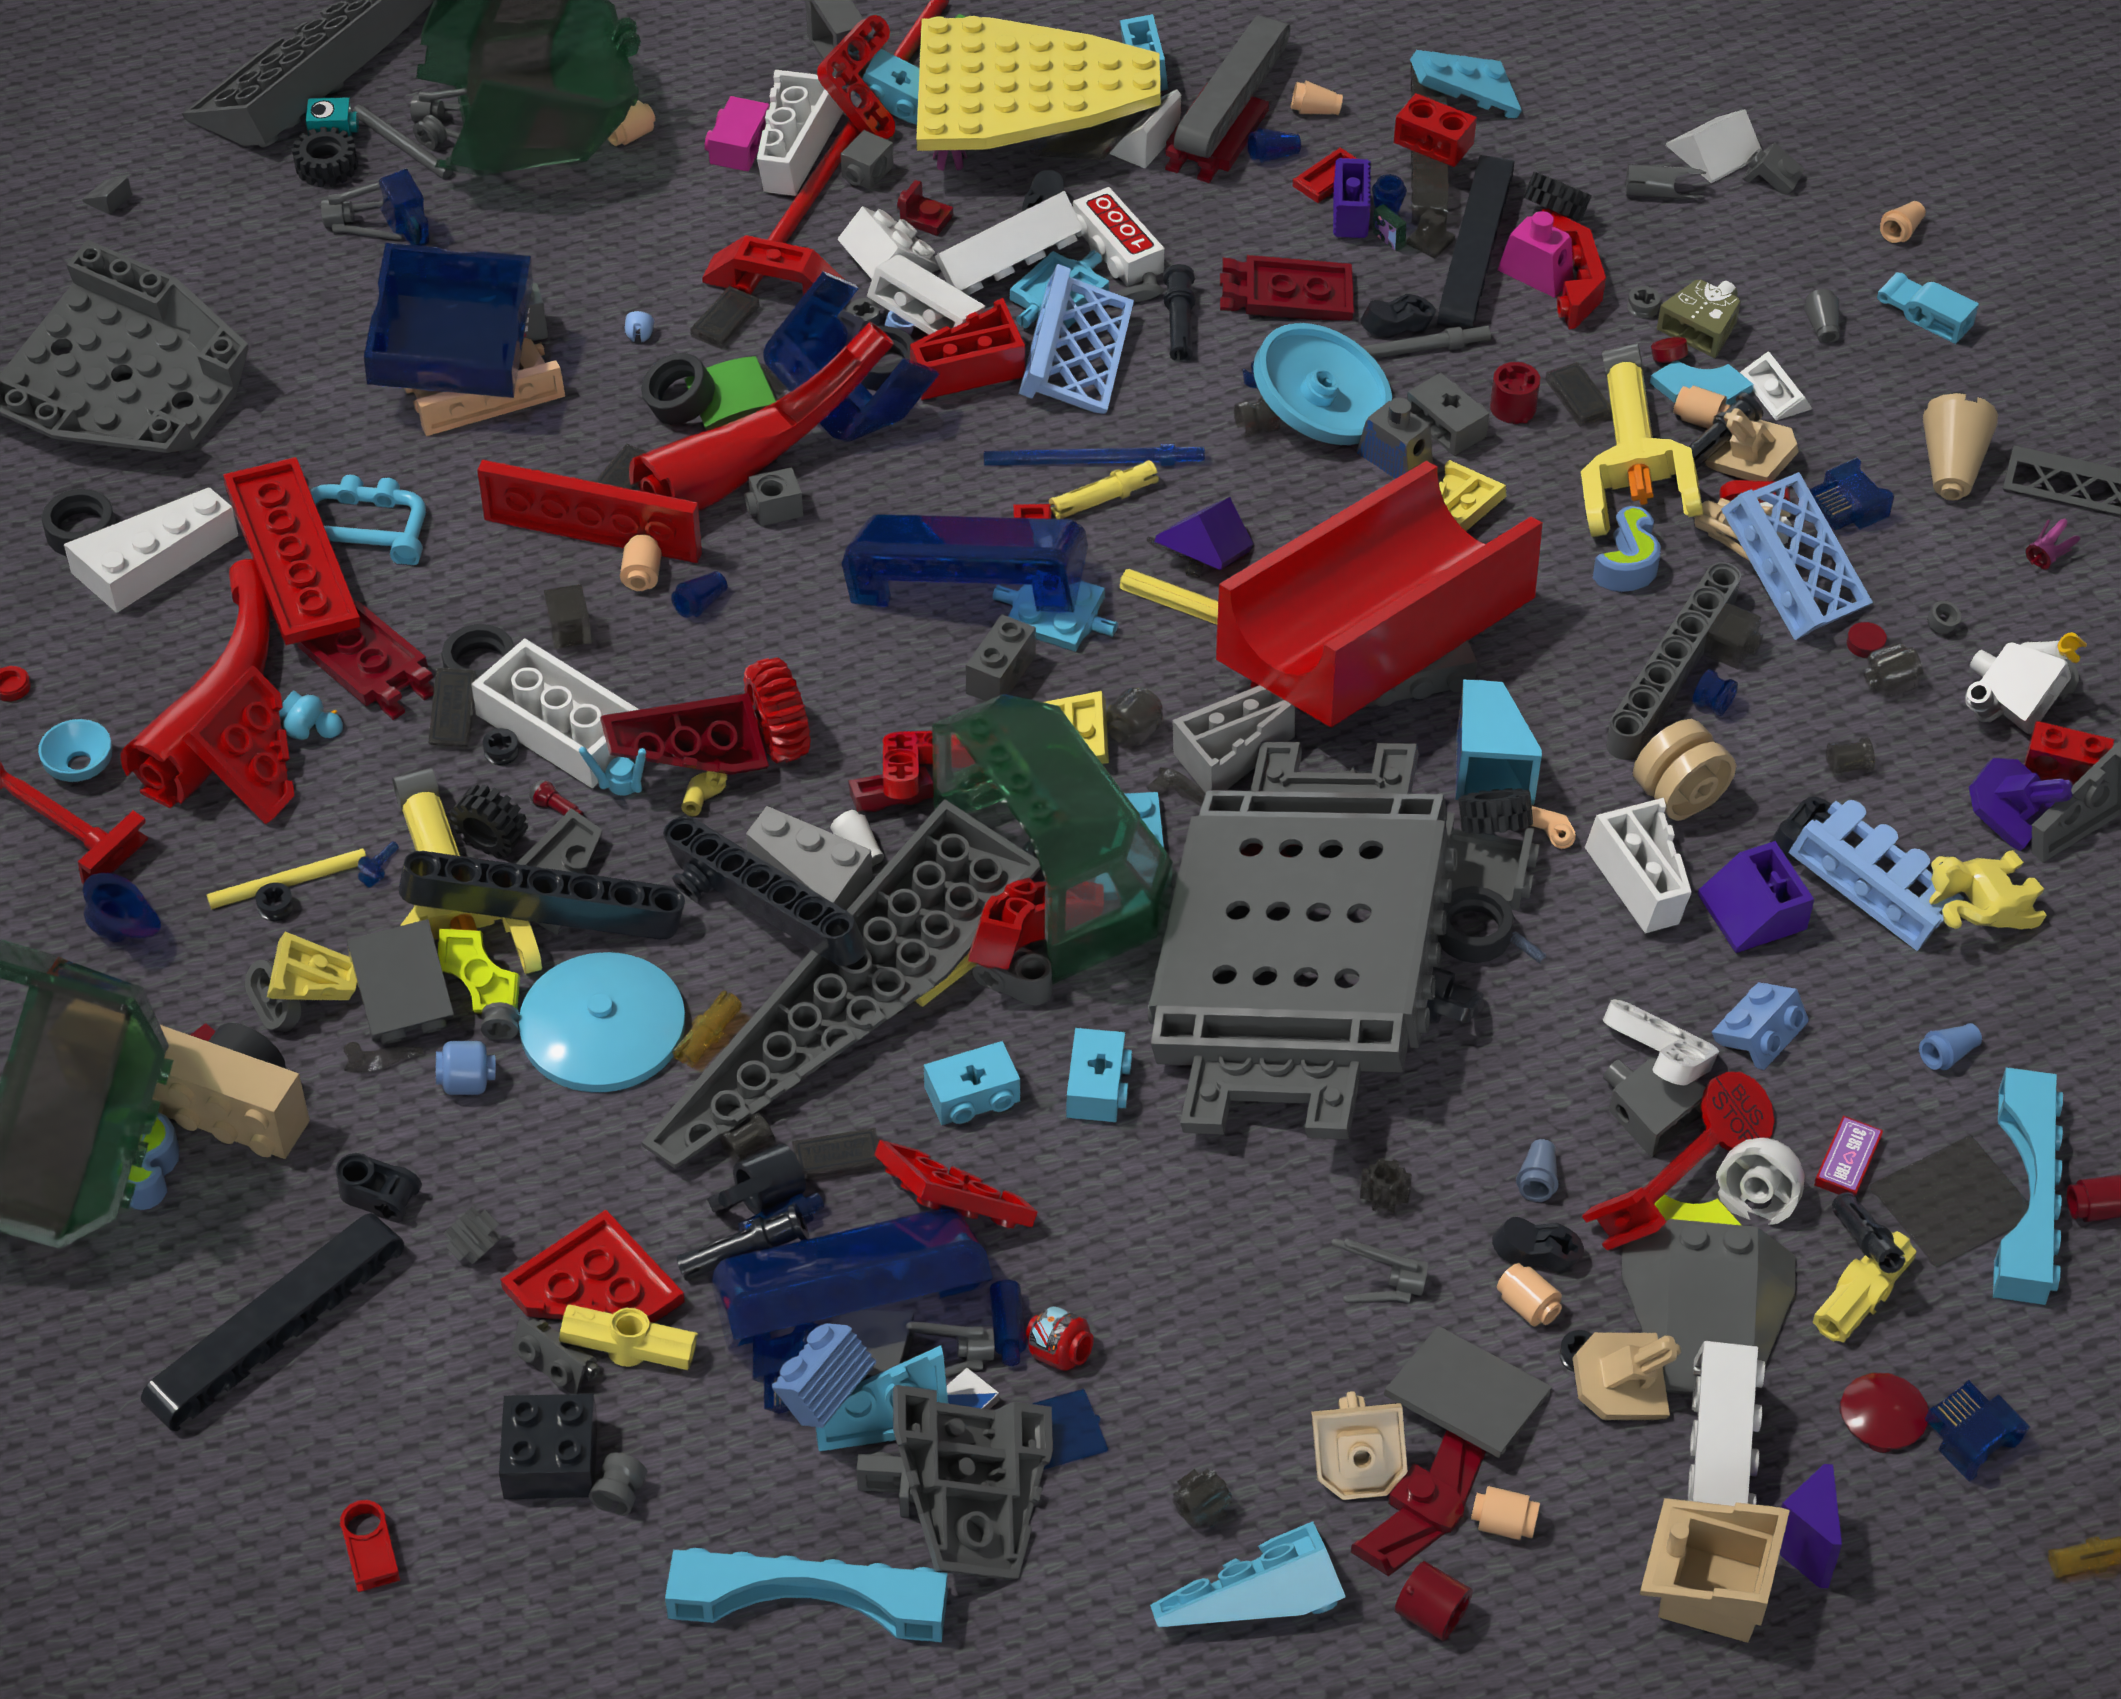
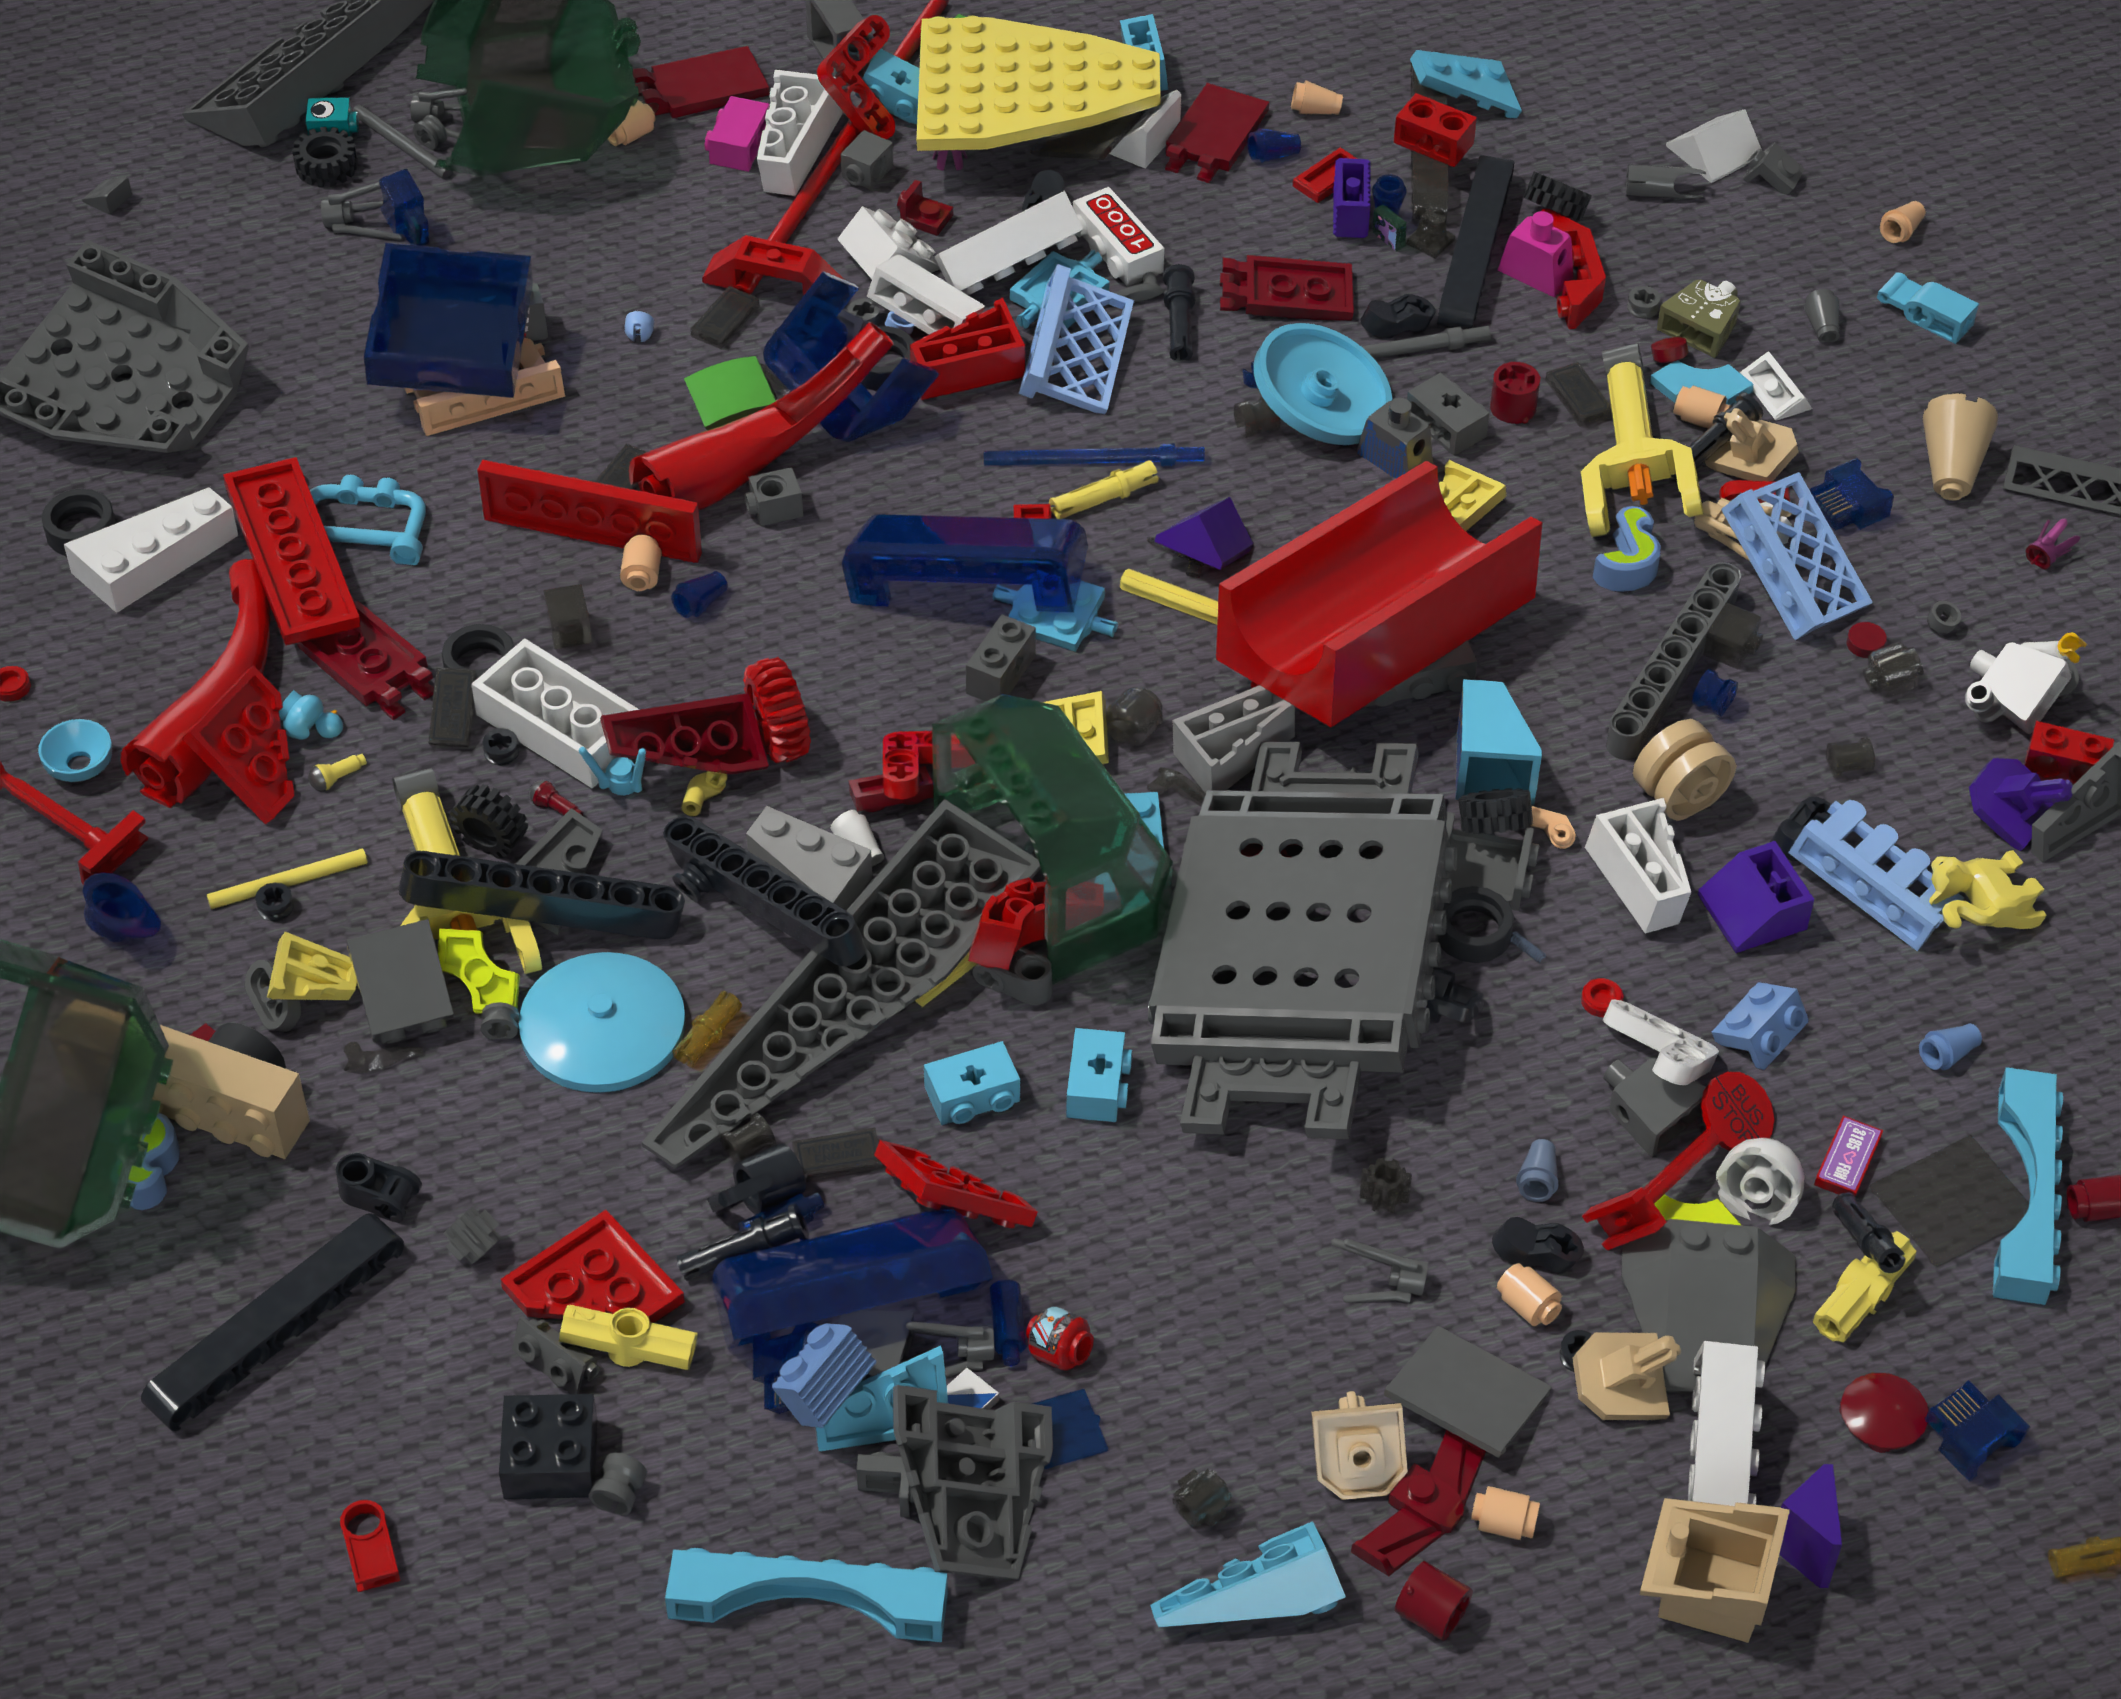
(324, 776): none -> light yellow piece
(371, 869): clear blue hand -> none
(464, 1067): medium blue head -> none
(664, 374): black tyre -> none
(701, 82): none -> dark red tile
(1232, 86): dark grey beam -> none
(1598, 995): none -> red tile

